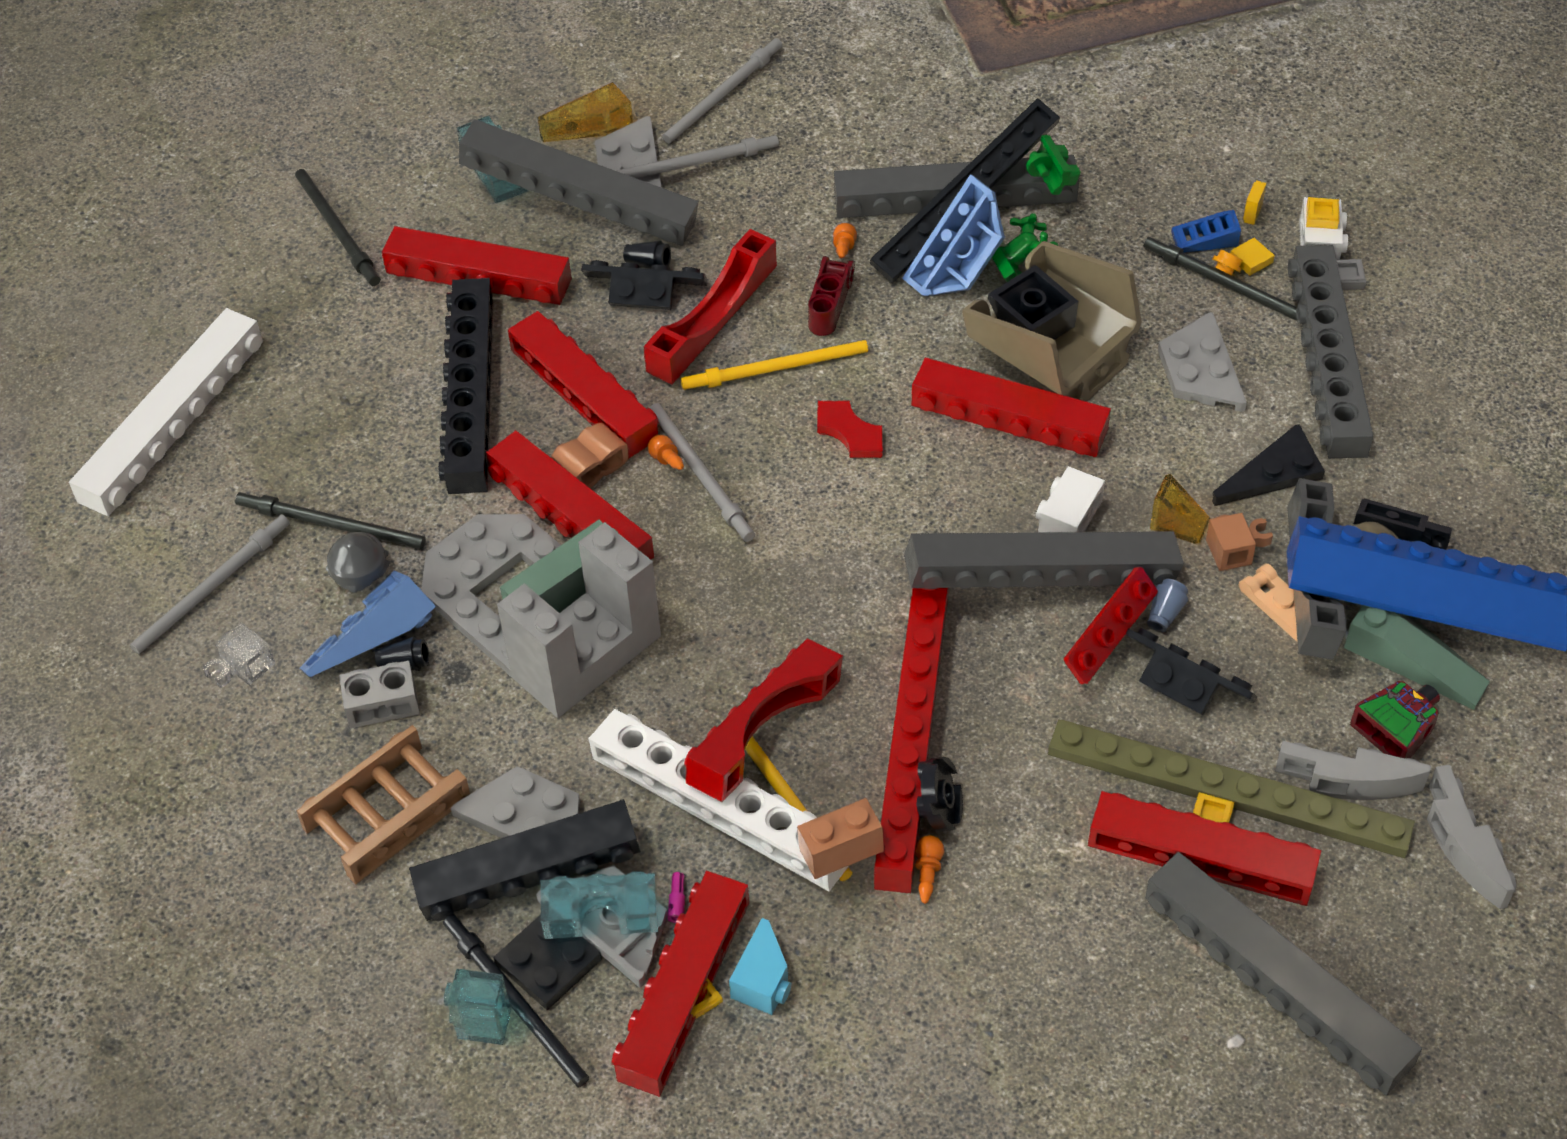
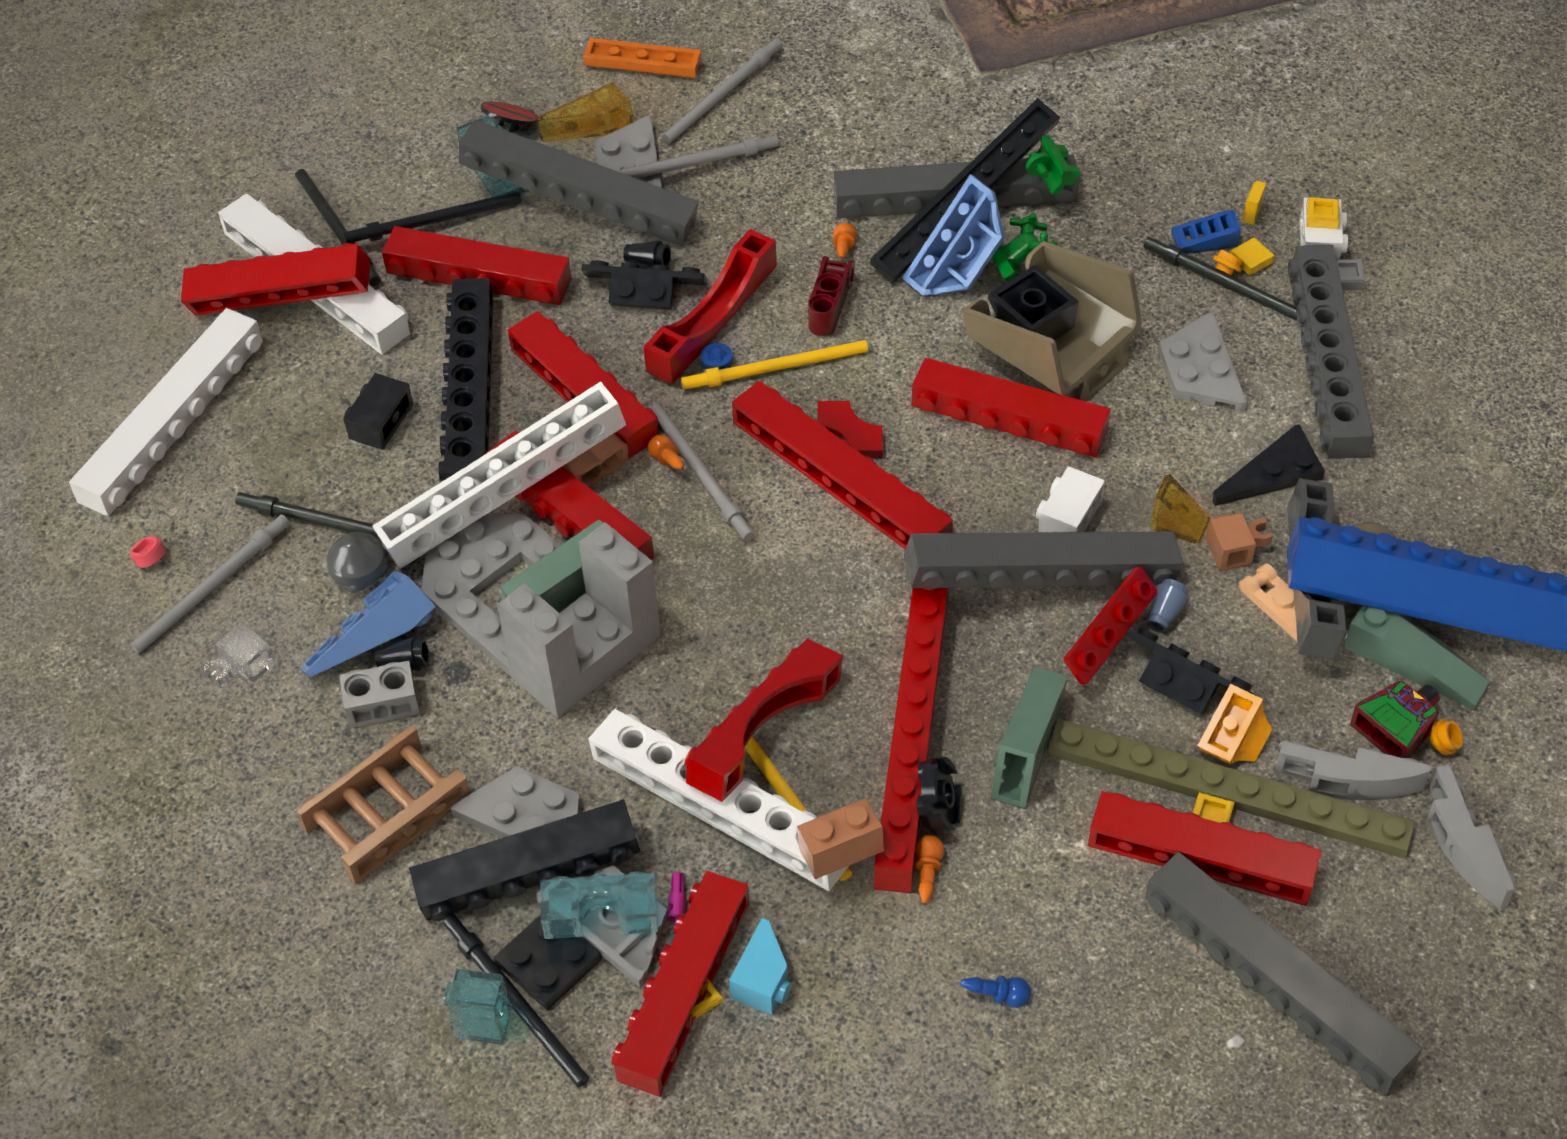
(147, 551): none -> coral tile
(265, 234): none -> white brick
(276, 279): none -> red brick
(375, 231): none -> black bar
(378, 411): none -> black brick
(500, 475): none -> white brick
(510, 114): none -> piece
(642, 57): none -> orange plate
(716, 355): none -> blue tile
(836, 466): none -> red brick
(1013, 991): none -> blue bar
(1028, 737): none -> sand green slope
(1236, 728): none -> light orange slope
(1404, 523): black hinge -> none
(1446, 736): none -> light orange plate

